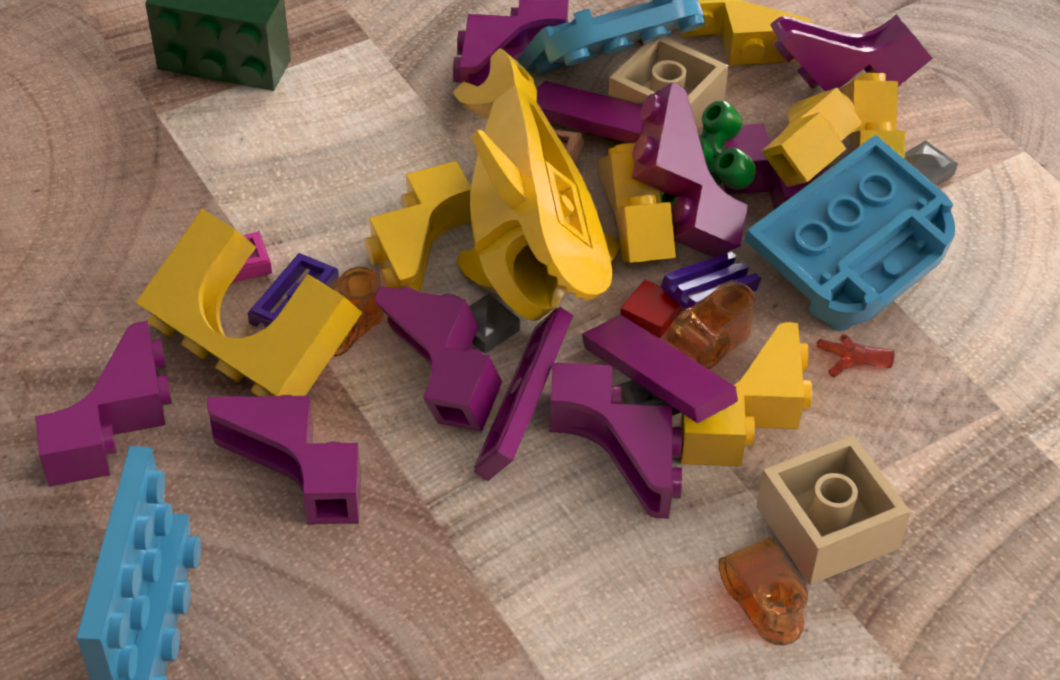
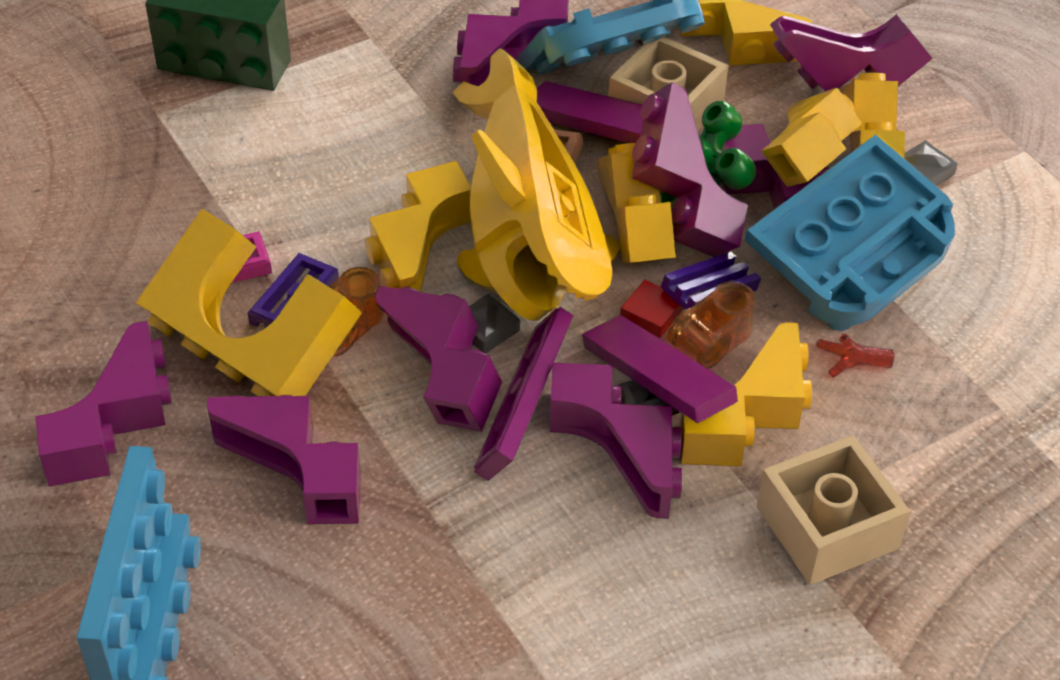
(766, 590): clear orange piece -> none

